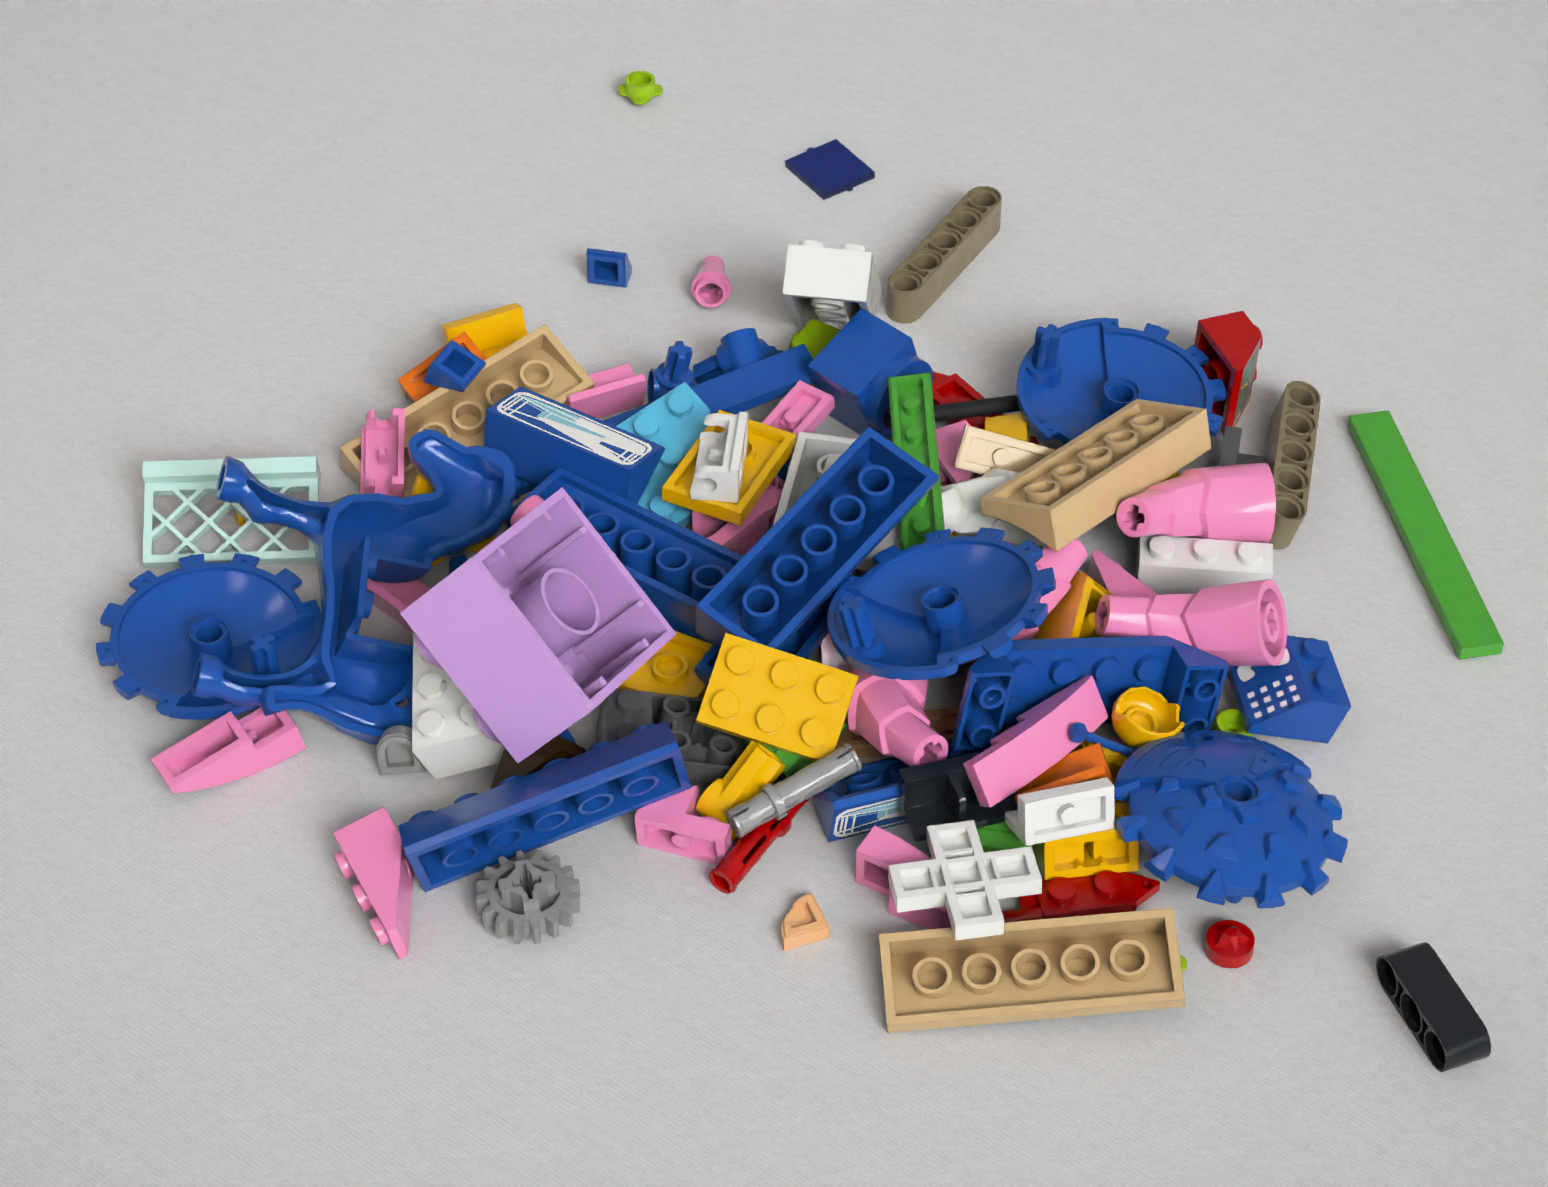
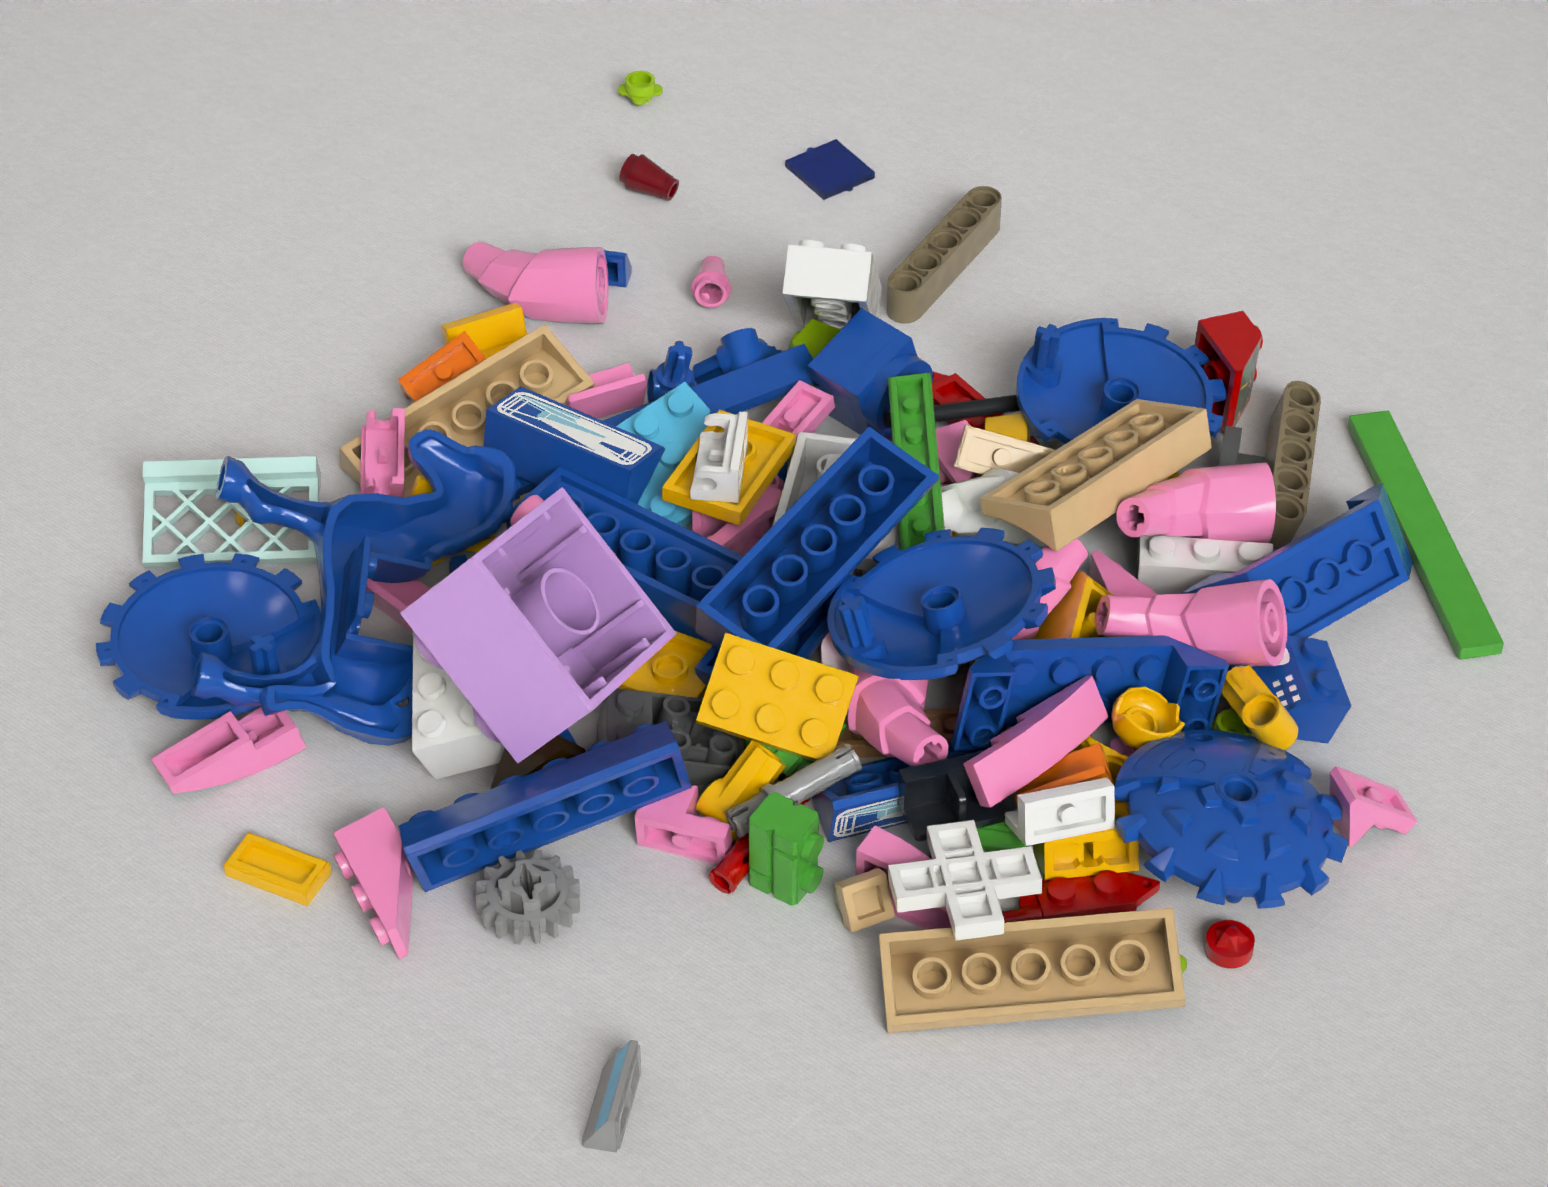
(277, 869): none -> yellow tile
(395, 752): light grey tile -> none
(454, 368): blue slope -> none
(546, 284): none -> bright pink piece
(613, 1100): none -> light grey slope
(647, 177): none -> dark red cone
(784, 849): none -> bright green brick
(803, 923): light nougat tile -> none
(864, 900): none -> tan tile
(1079, 733): blue hinge -> none
(1259, 708): none -> yellow piece
(1333, 565): none -> blue slope
(1367, 804): none -> bright pink slope
(1433, 1007): black beam -> none

